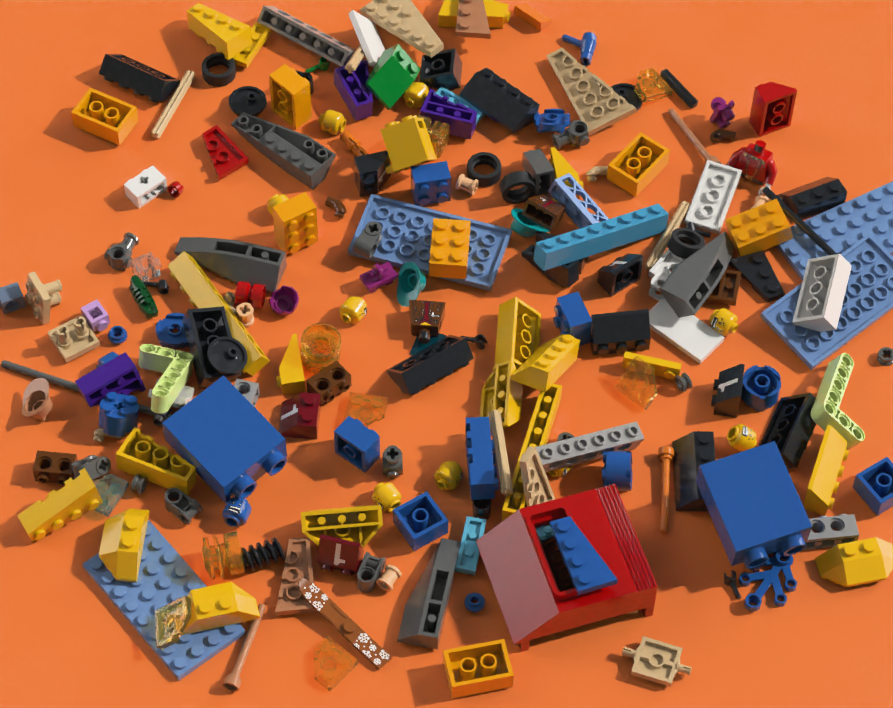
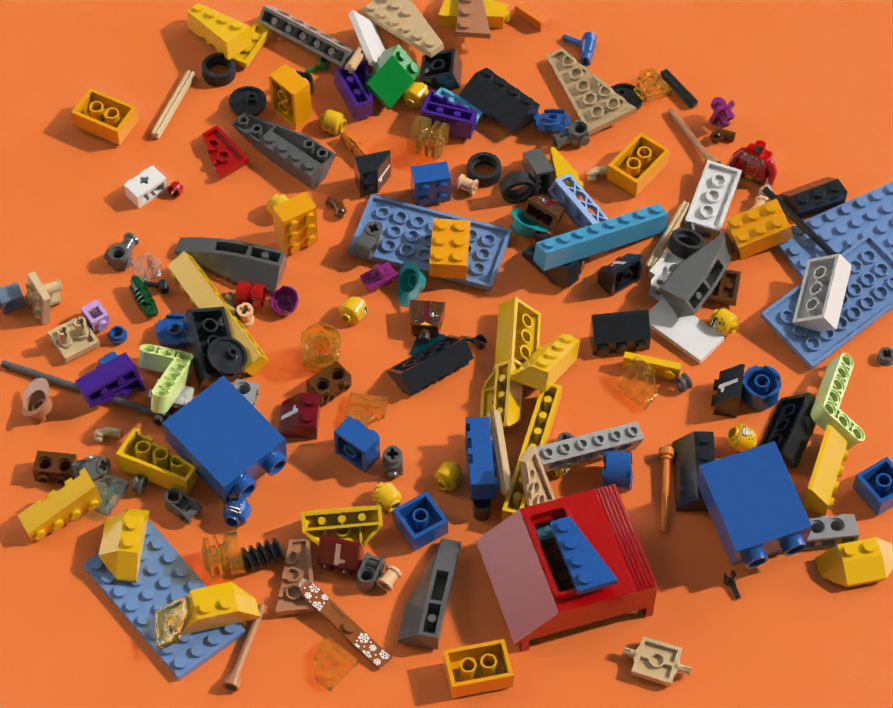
(118, 414): blue brick -> none
(138, 76): black slope -> none
(290, 370): yellow slope -> none
(407, 144): yellow container -> none
(469, 551): medium azure plate -> none
(474, 607): blue plate -> none
(573, 317): blue brick -> none
(759, 274): black wing -> none
(769, 577): blue plant -> none
(772, 107): red slope -> none

